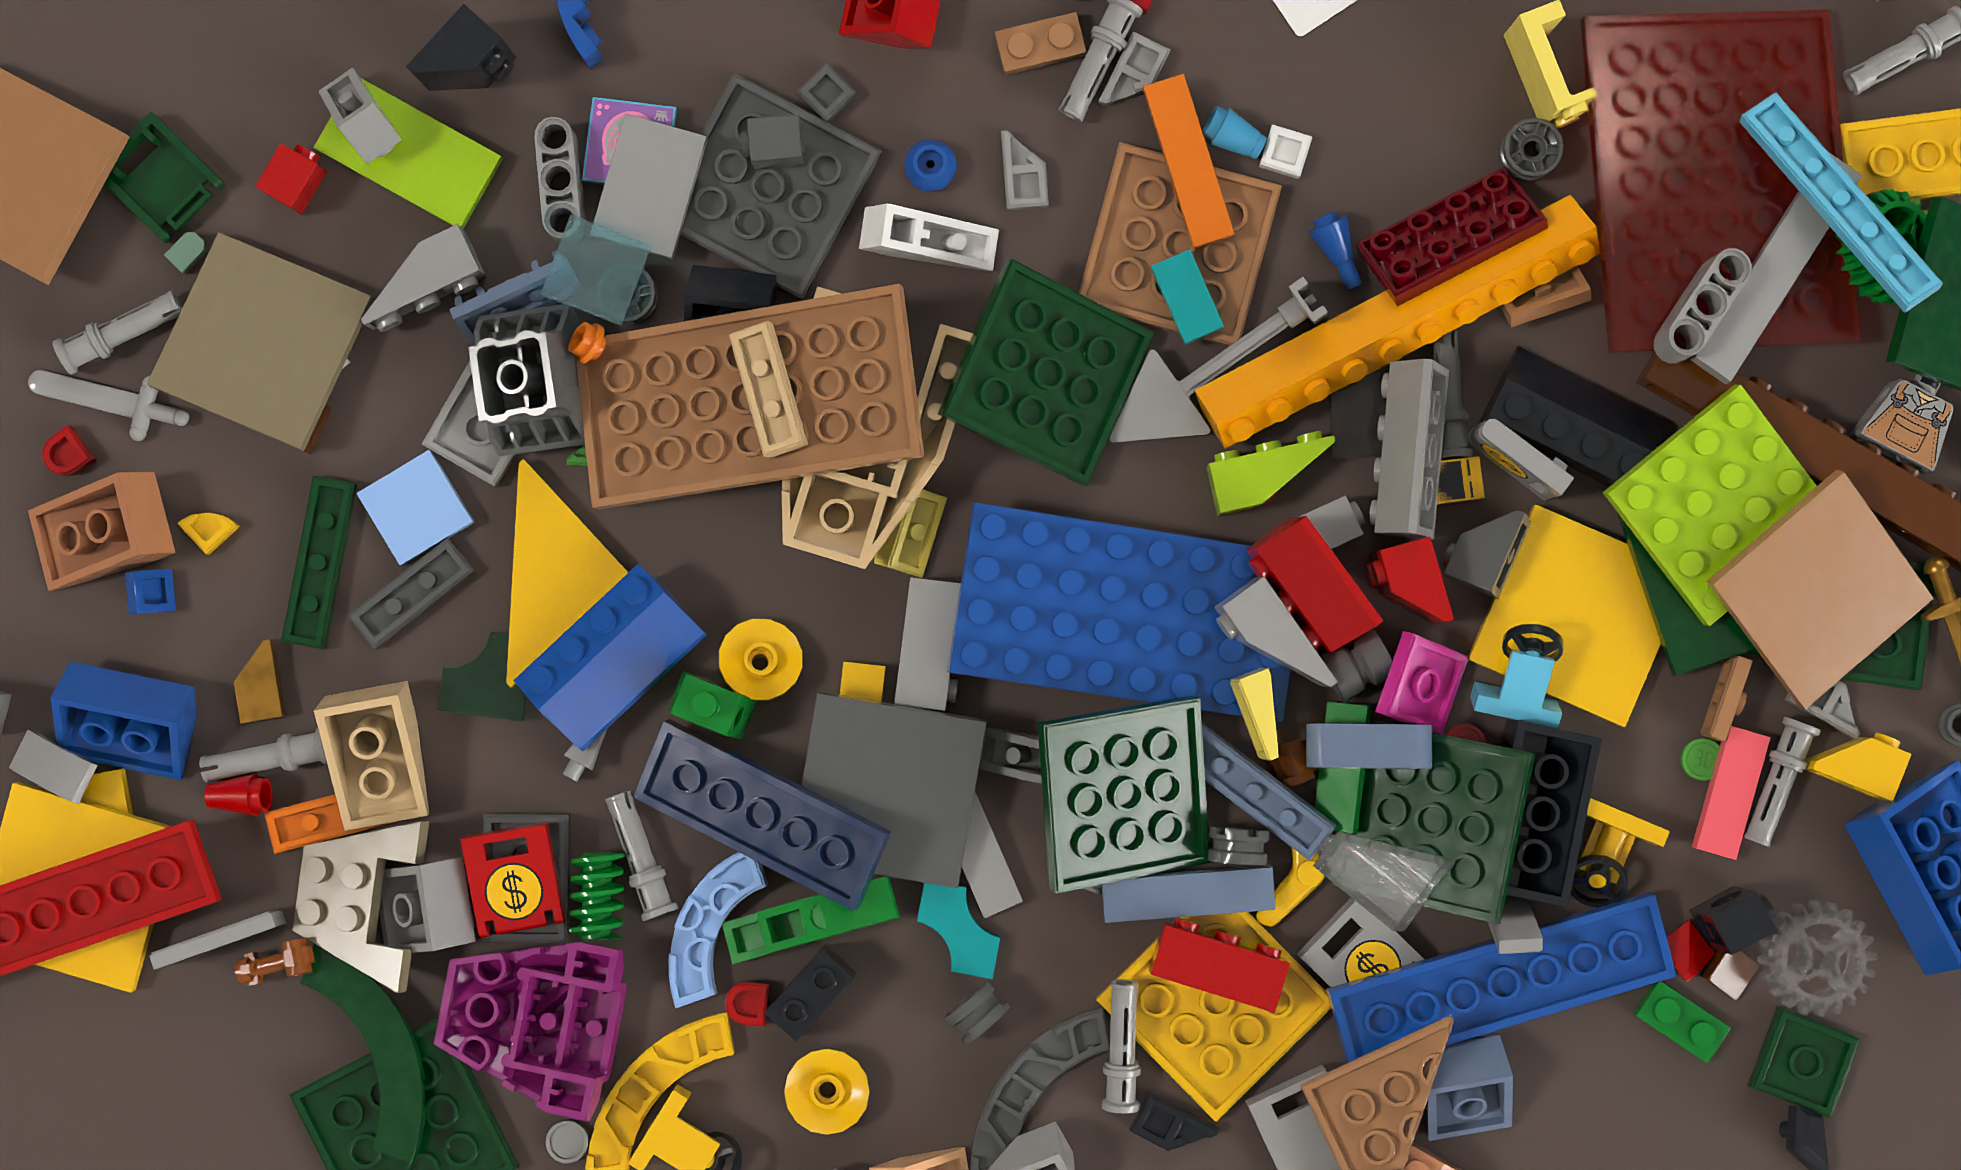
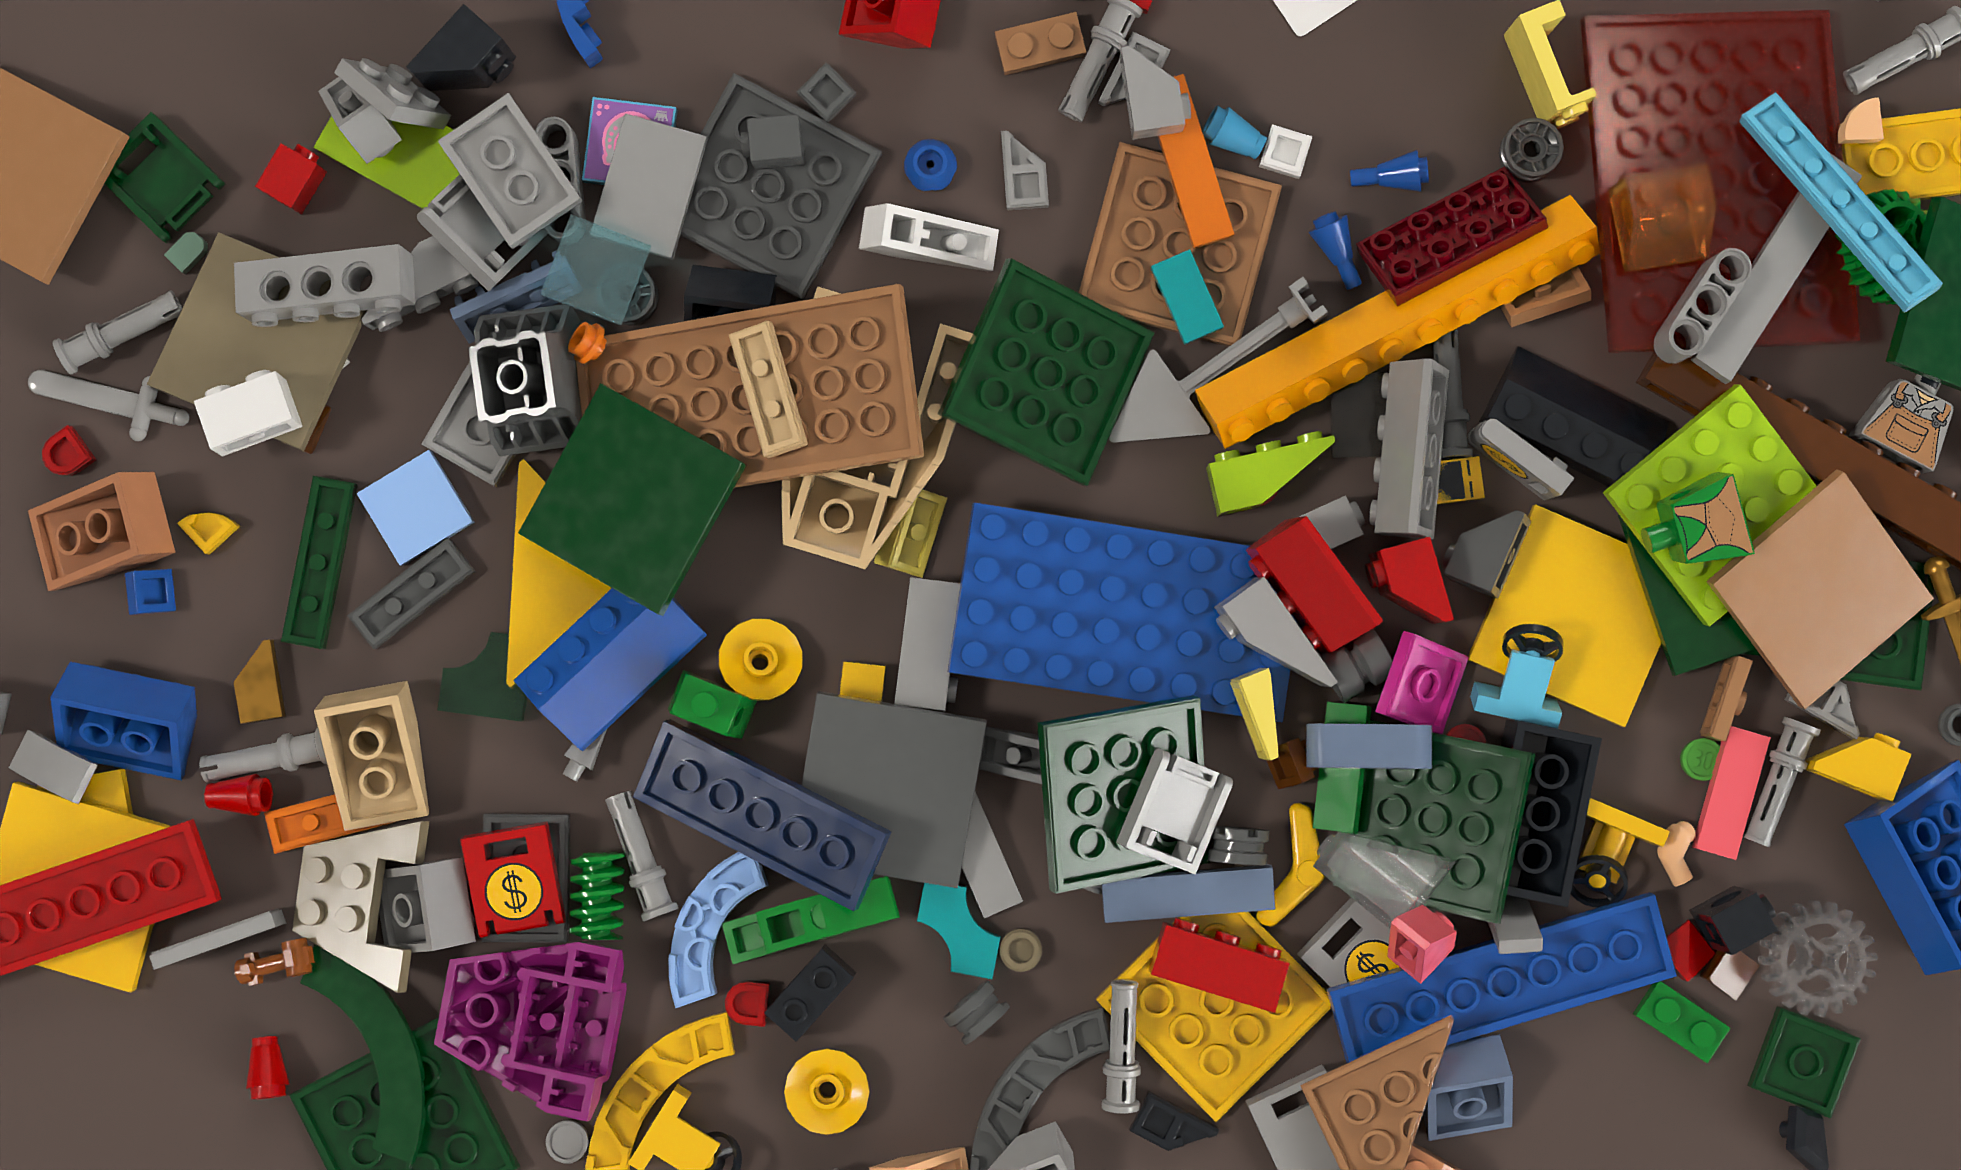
(247, 412): none -> white brick
(262, 280): none -> light grey brick
(267, 1070): none -> red cone
(393, 93): none -> light grey plate
(469, 234): none -> light grey container
(510, 171): none -> light grey plate
(632, 499): none -> dark green tile
(1020, 949): none -> dark tan tile
(1152, 97): none -> light grey slope
(1179, 802): none -> container
(1263, 796): sand blue tile -> none
(1402, 172): none -> blue cone
(1420, 941): none -> coral slope
(1664, 216): none -> clear orange slope
(1674, 850): none -> light nougat arm
(1701, 522): none -> torso
(1862, 124): none -> light nougat tile

